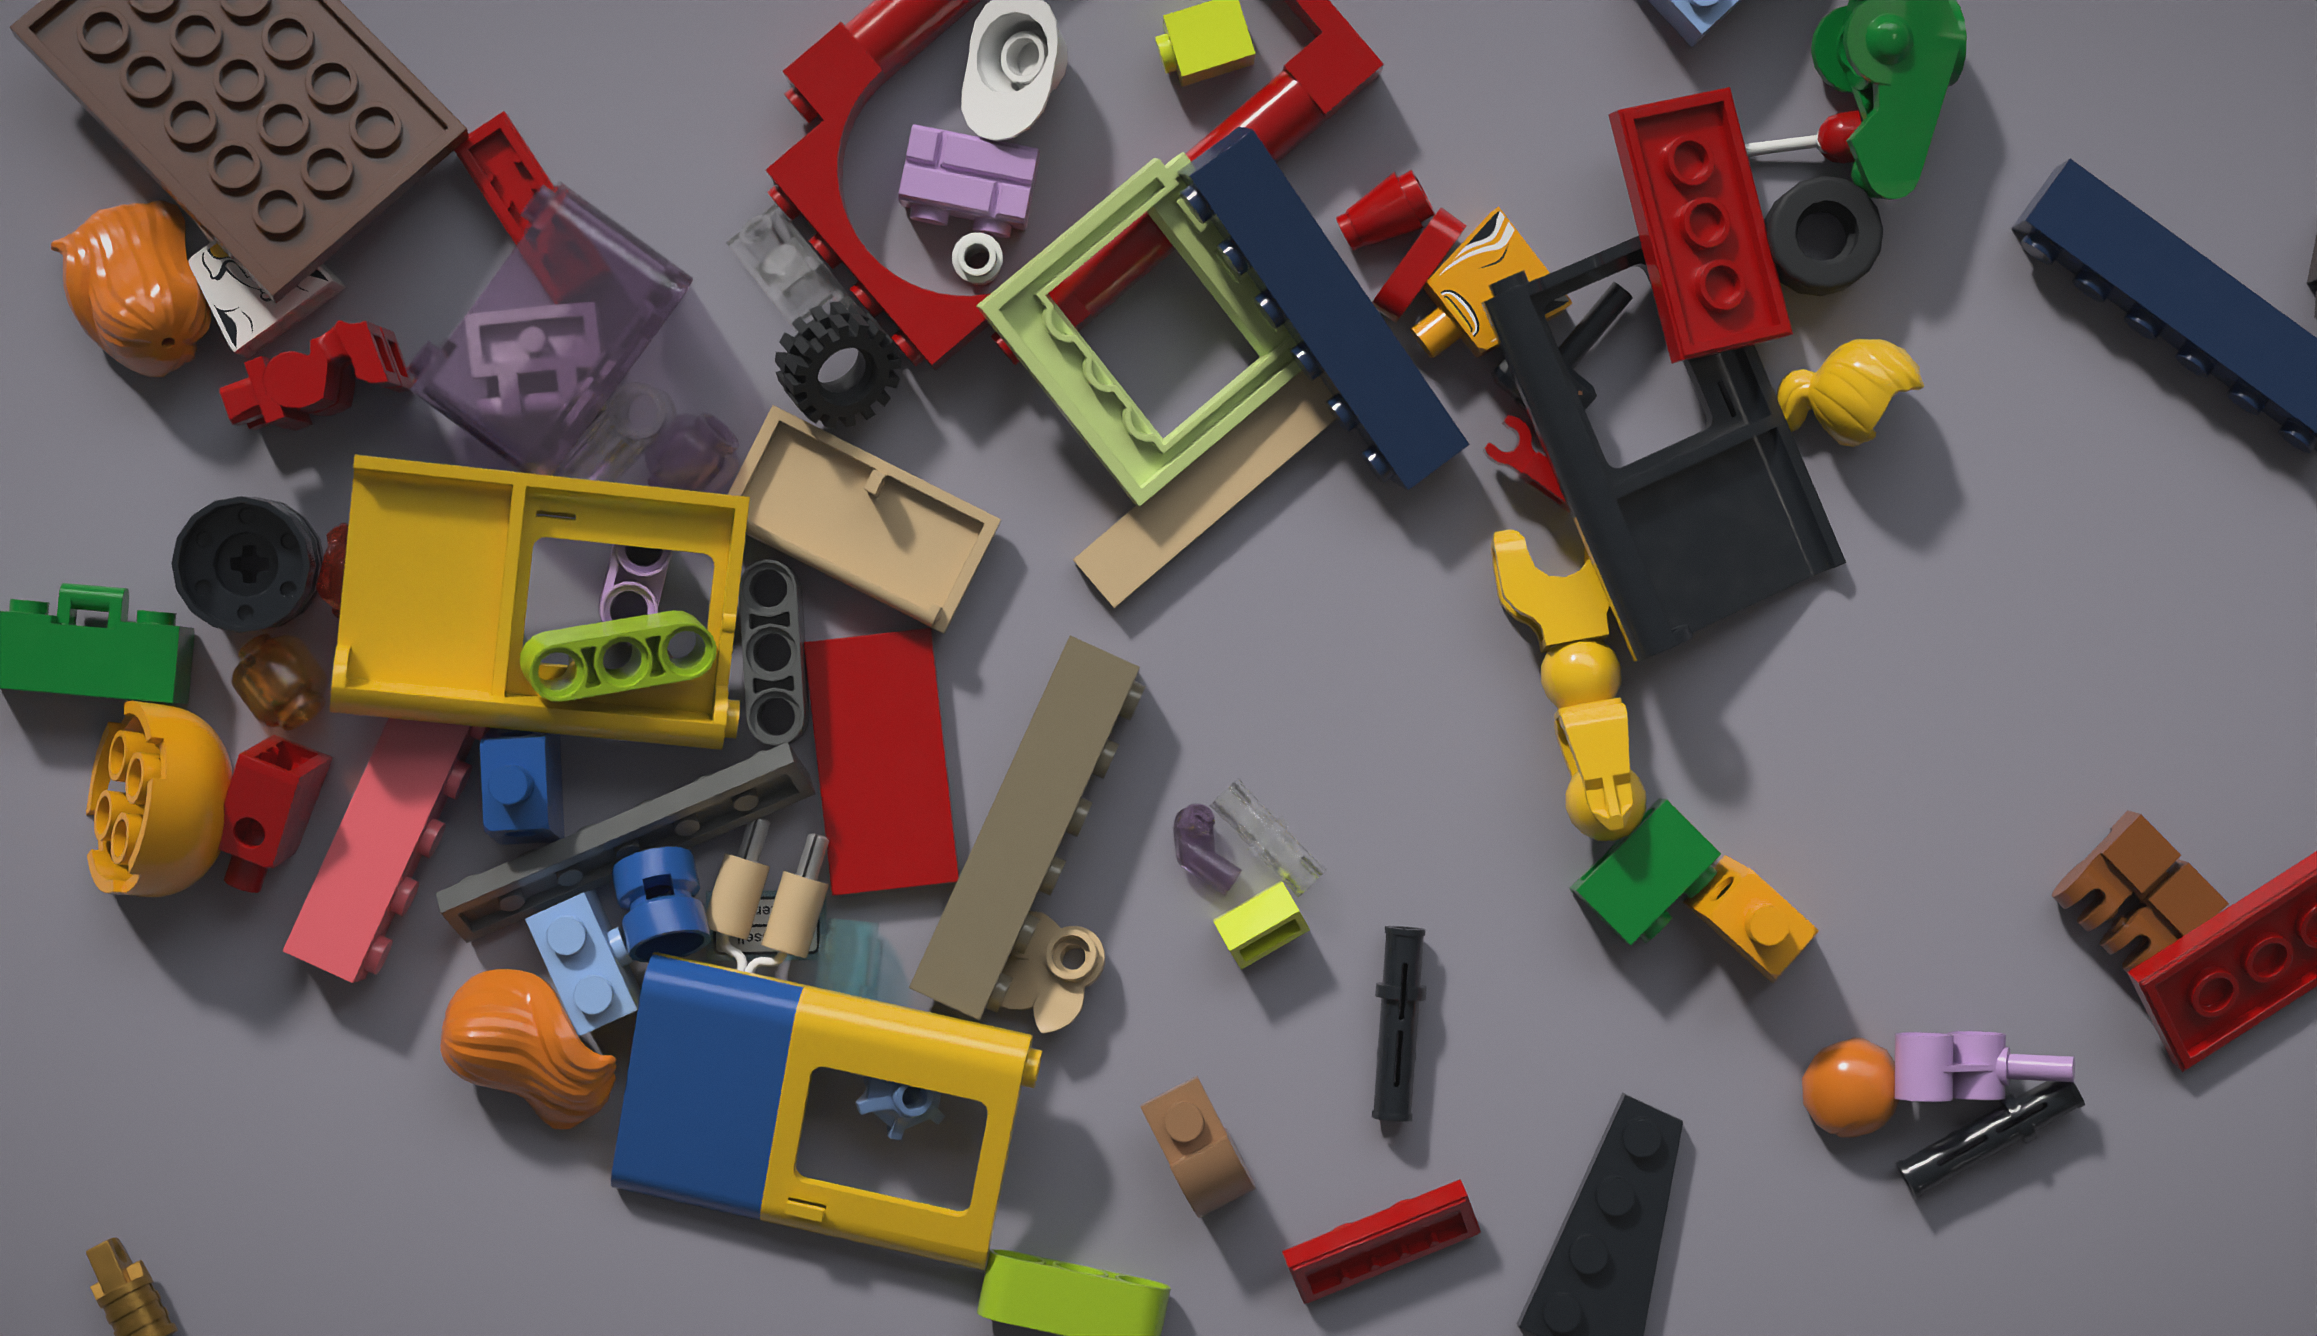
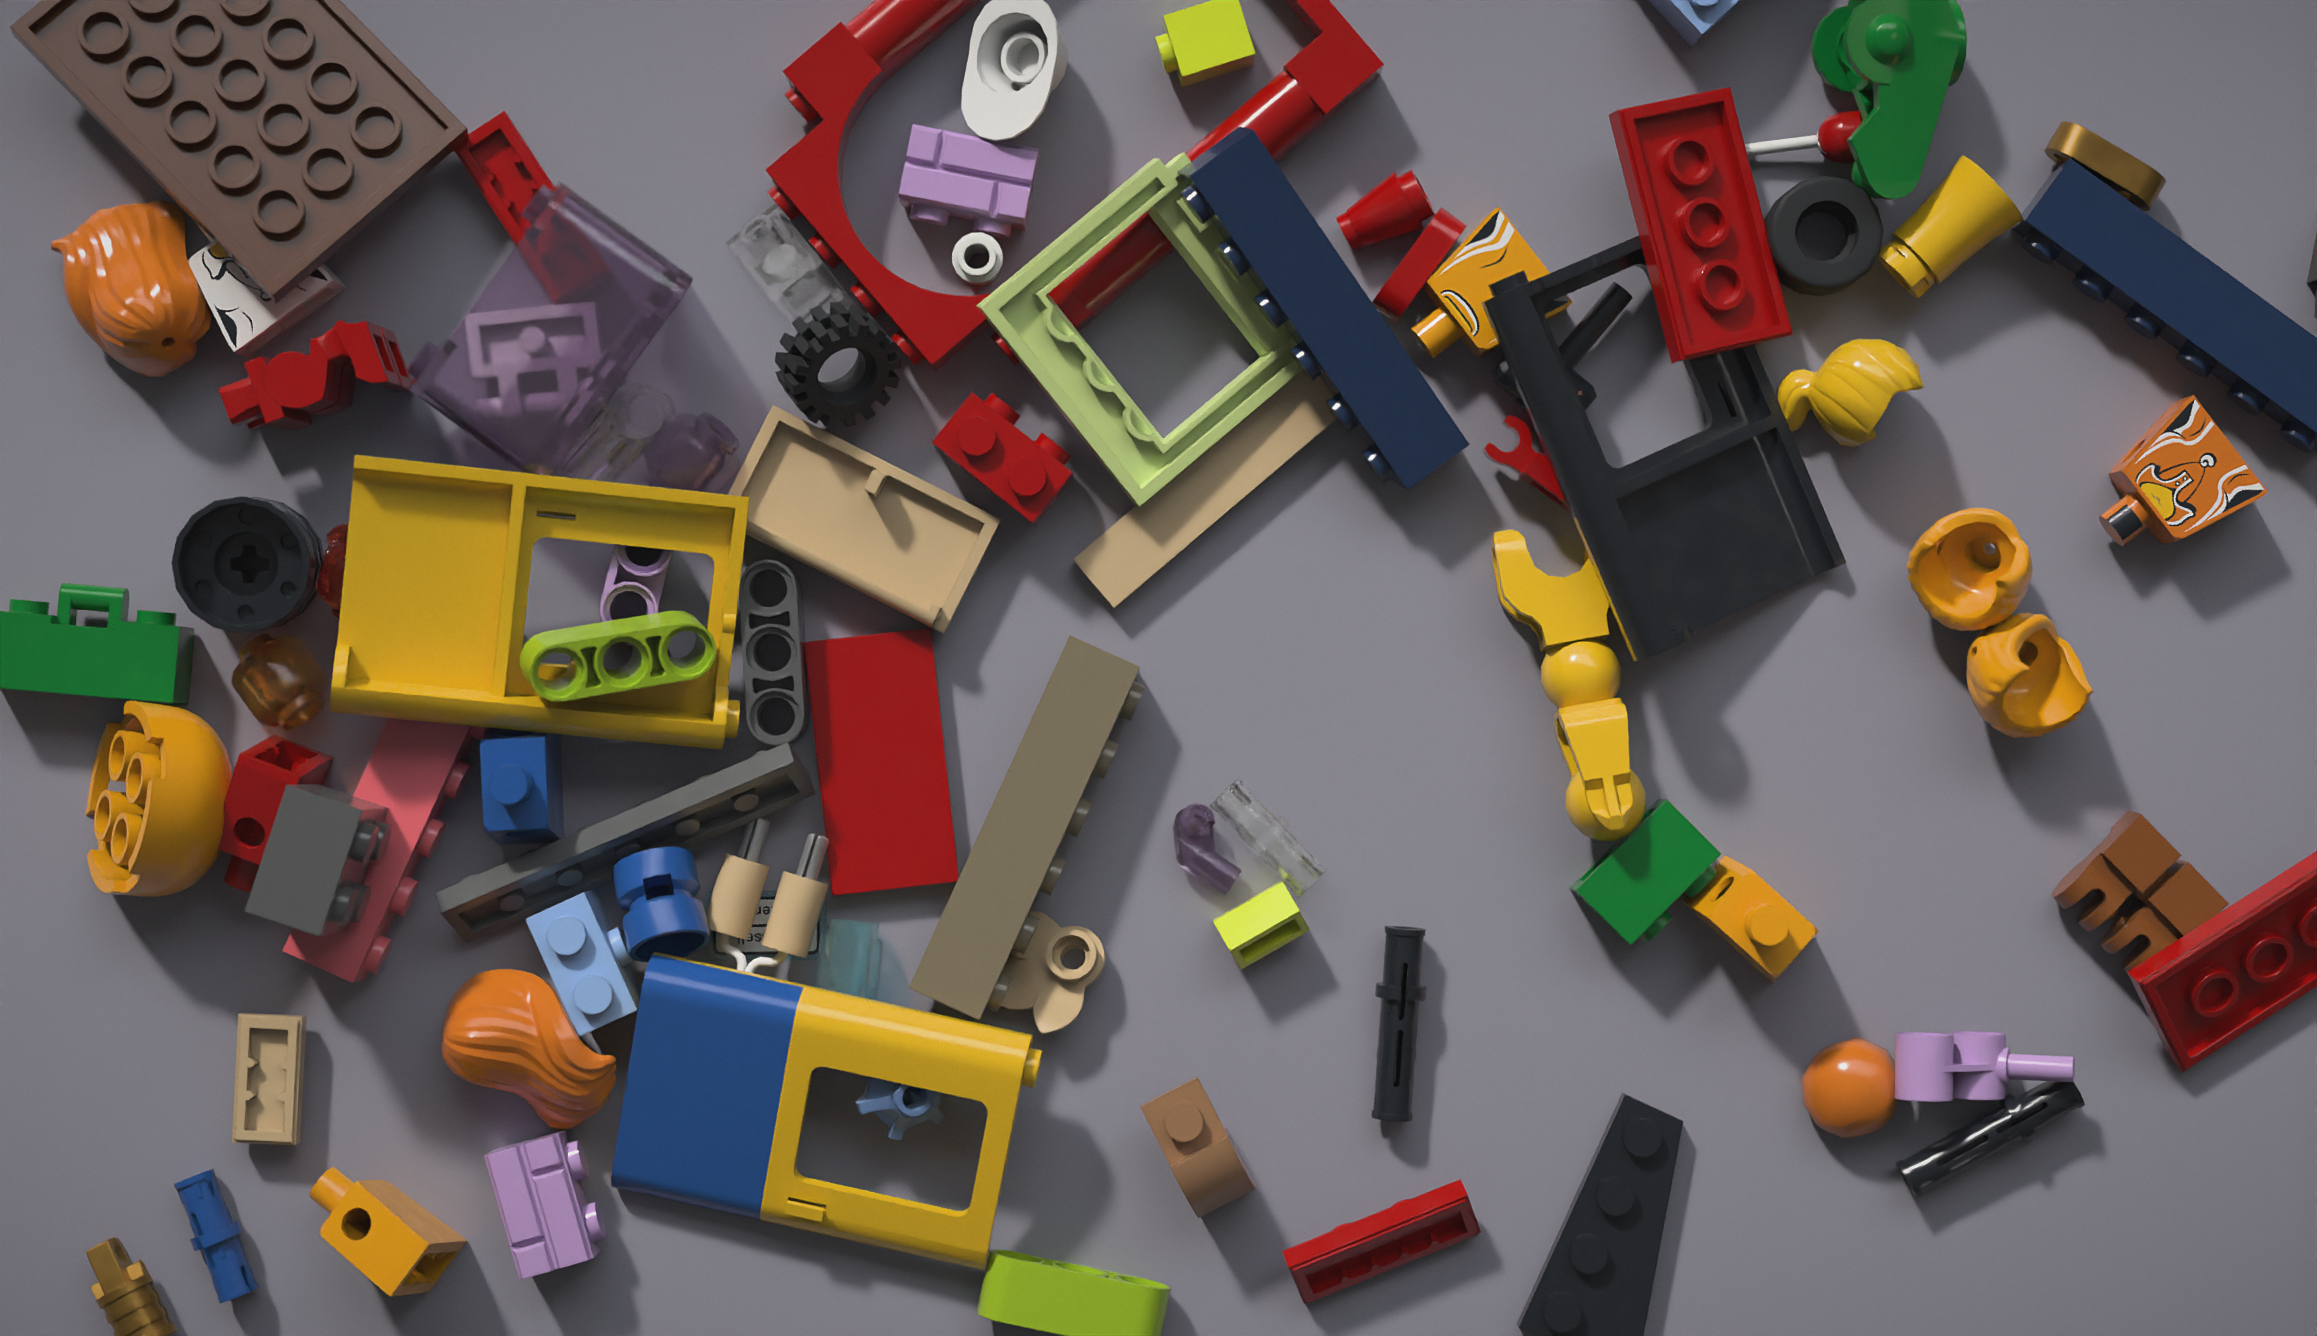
(216, 1236): none -> blue pin
(269, 1079): none -> tan plate
(319, 860): none -> dark grey brick
(385, 1233): none -> light orange torso
(545, 1203): none -> lavender brick
(1003, 458): none -> red brick
(1948, 228): none -> yellow plant
(1967, 589): none -> light orange piece
(2026, 677): none -> light orange piece
(2107, 162): none -> pearl gold beam
(2178, 478): none -> orange torso

